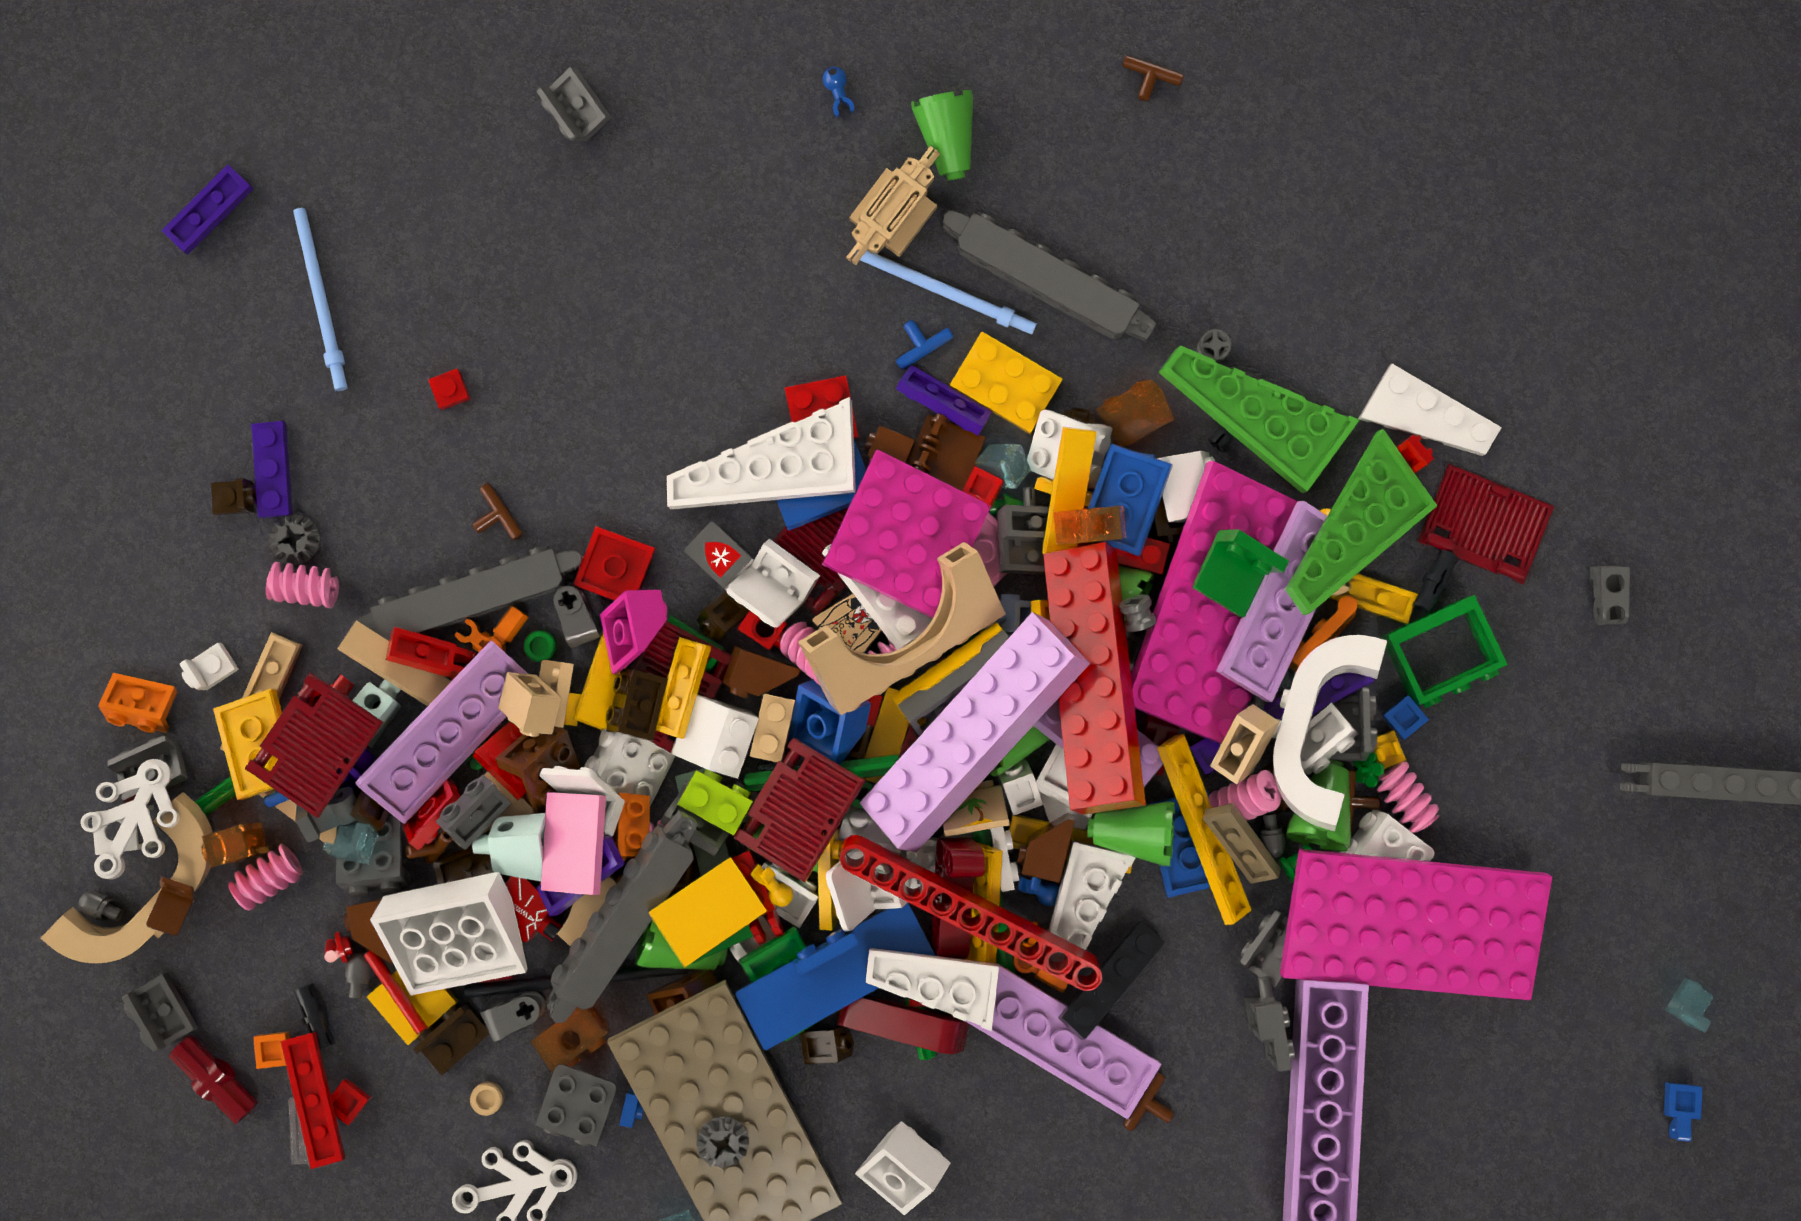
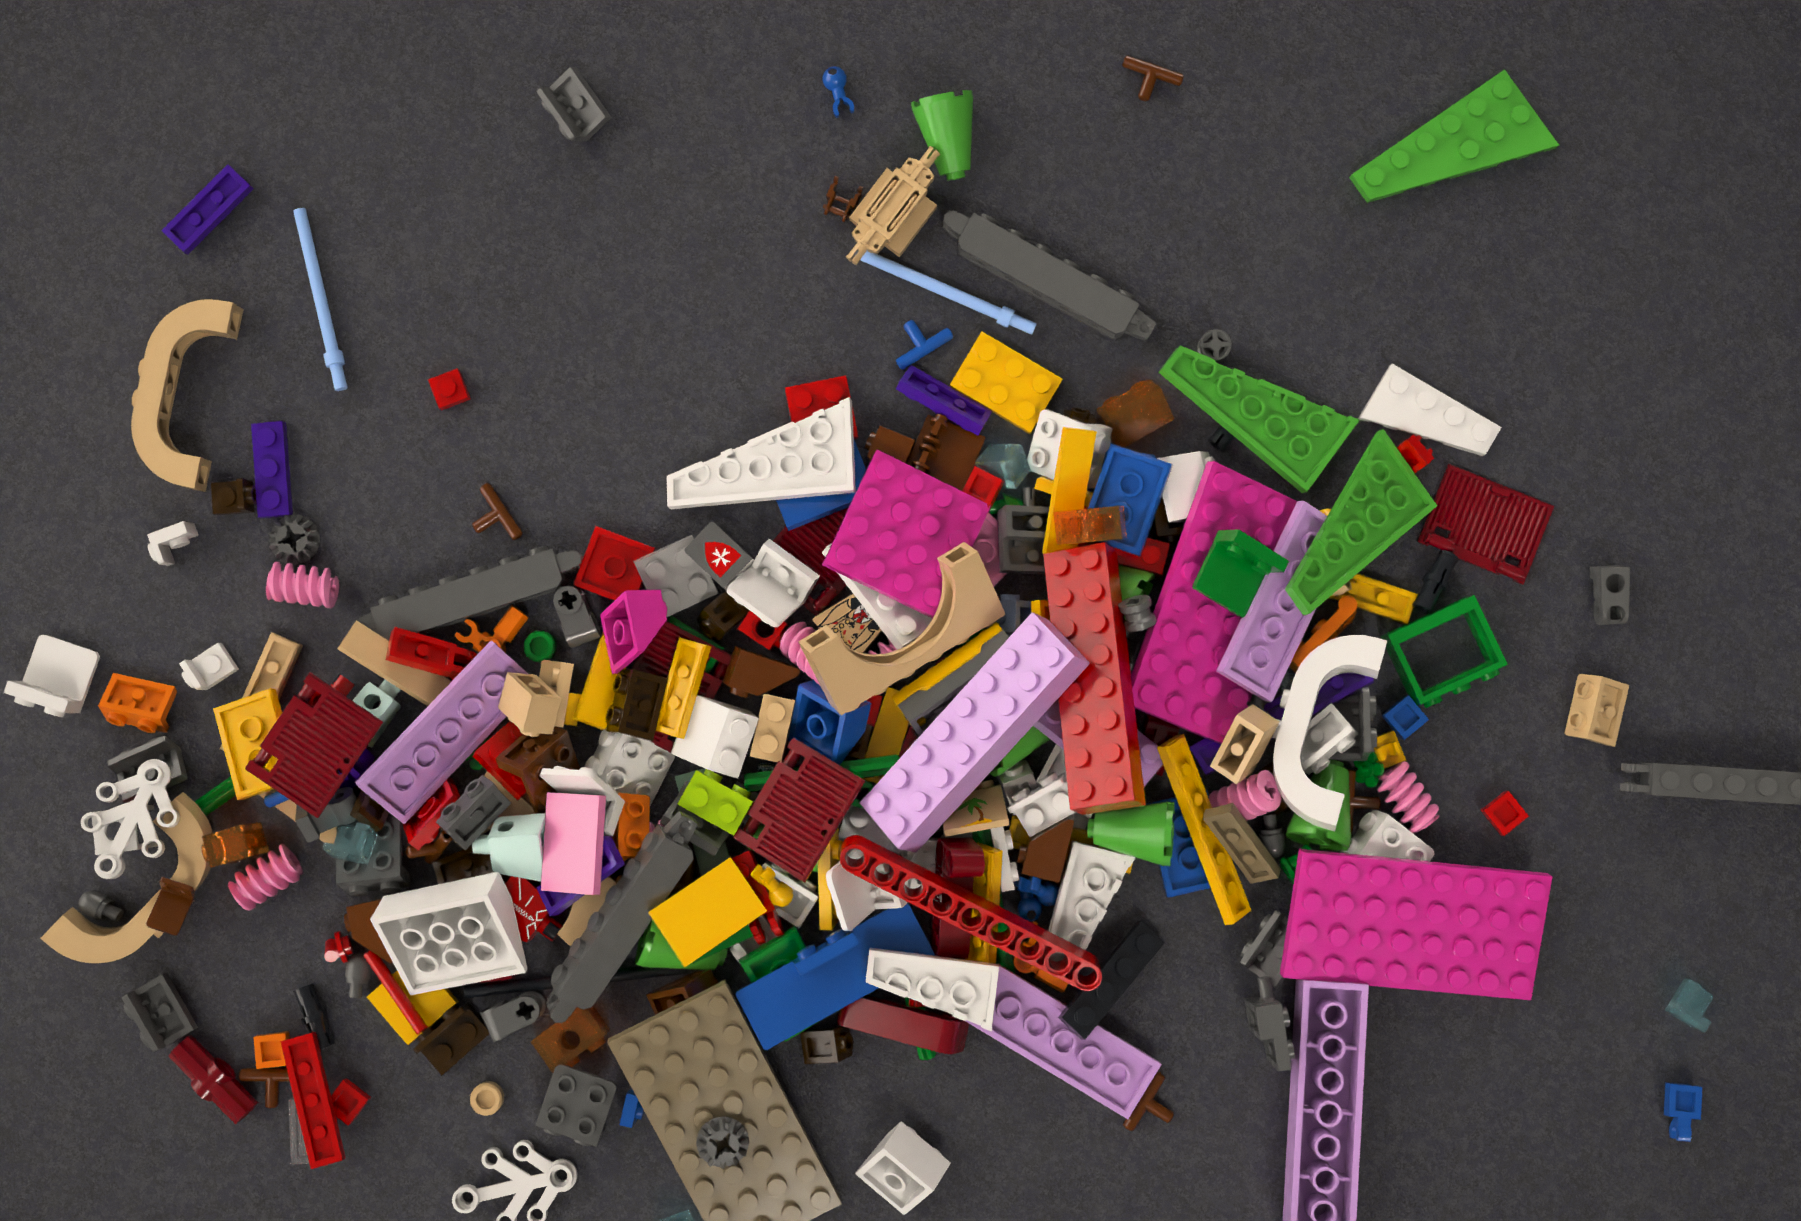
(56, 677): none -> white bracket
(158, 385): none -> tan arch
(173, 536): none -> white bracket
(271, 1076): none -> reddish brown piece
(676, 575): none -> light grey plate
(851, 204): none -> reddish brown piece
(1028, 903): none -> blue arm
(1043, 805): none -> white bracket
(1469, 136): none -> bright green wing
(1504, 813): none -> red plate
(1596, 709): none -> tan bracket

